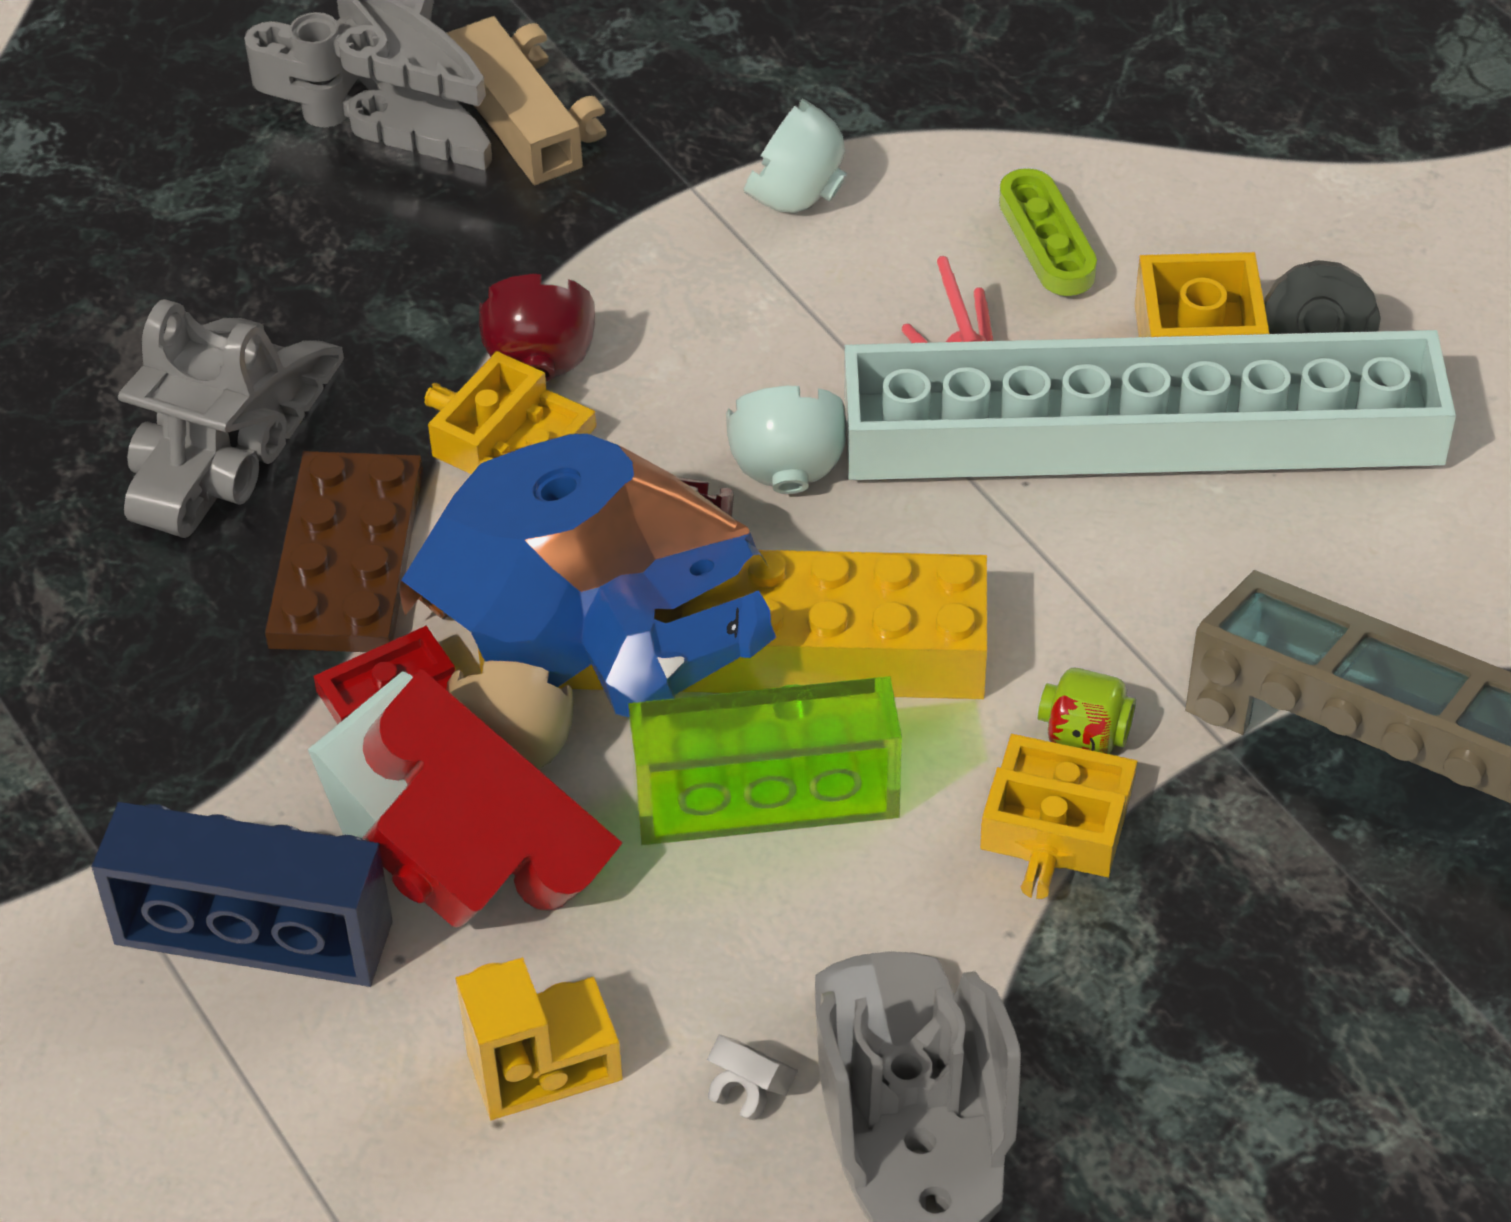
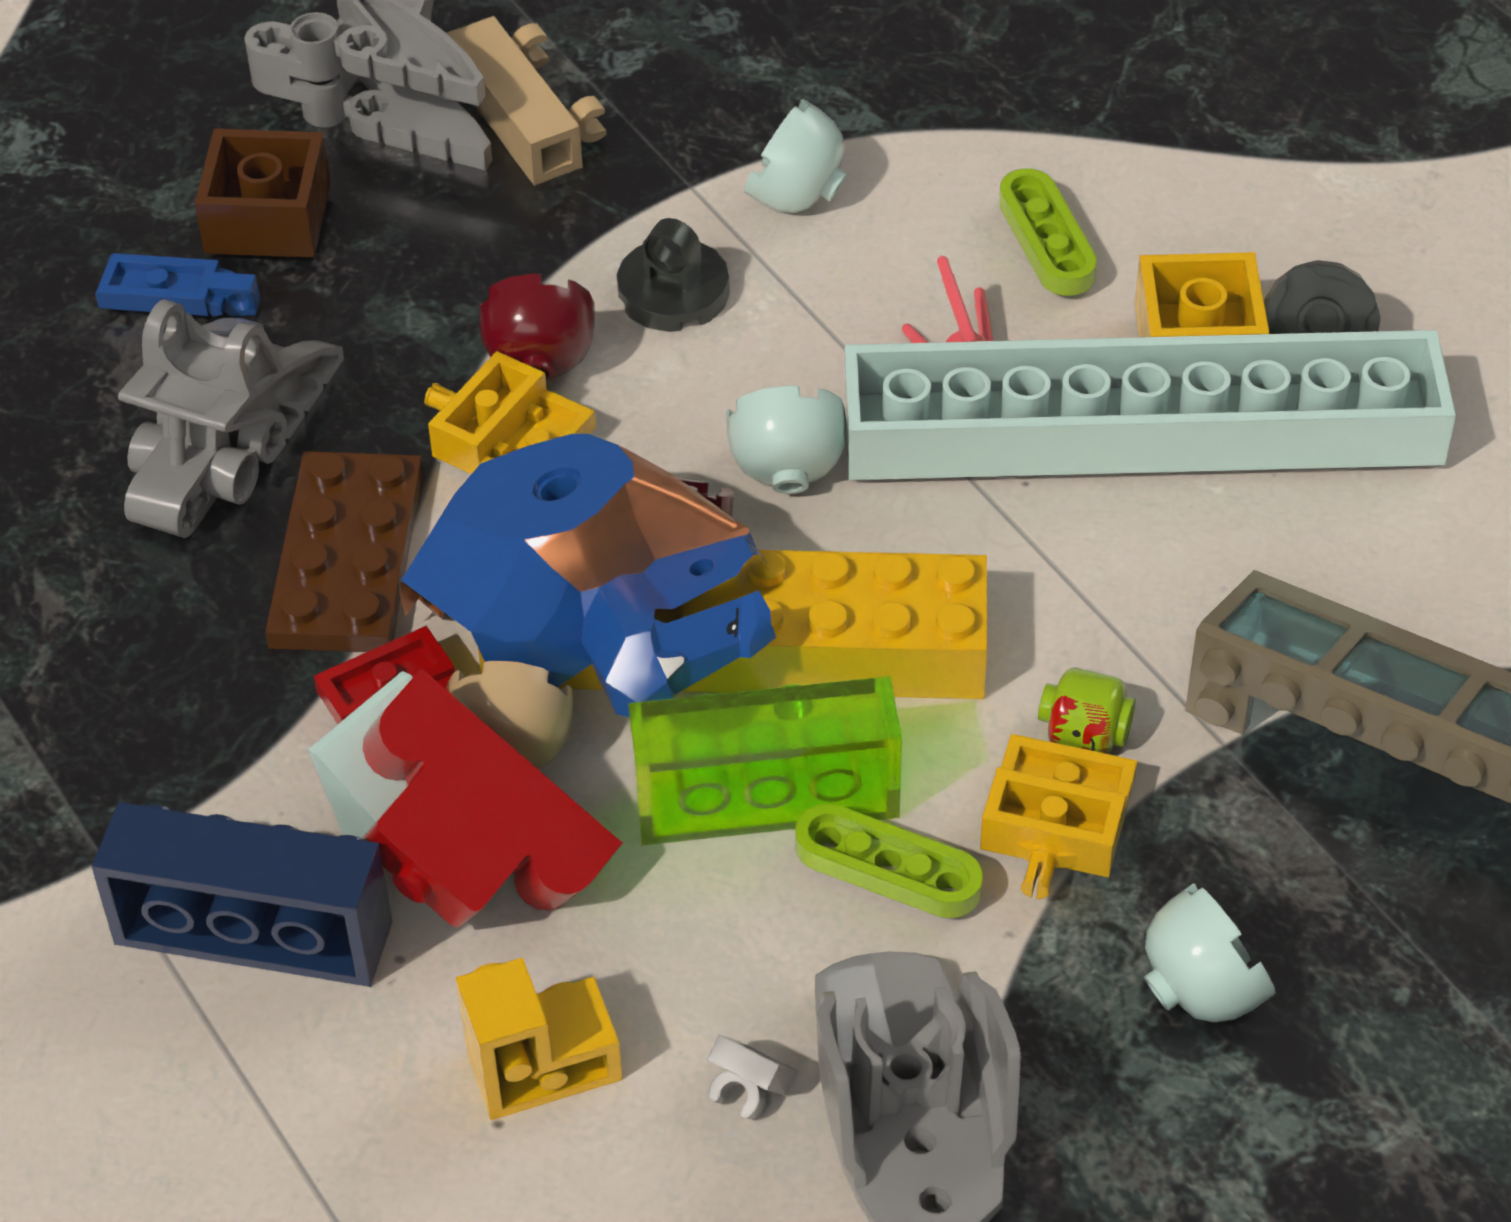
(197, 284): none -> blue hinge
(263, 193): none -> reddish brown brick
(672, 279): none -> pearl dark grey tile
(869, 843): none -> lime plate
(1202, 960): none -> light aqua cylinder

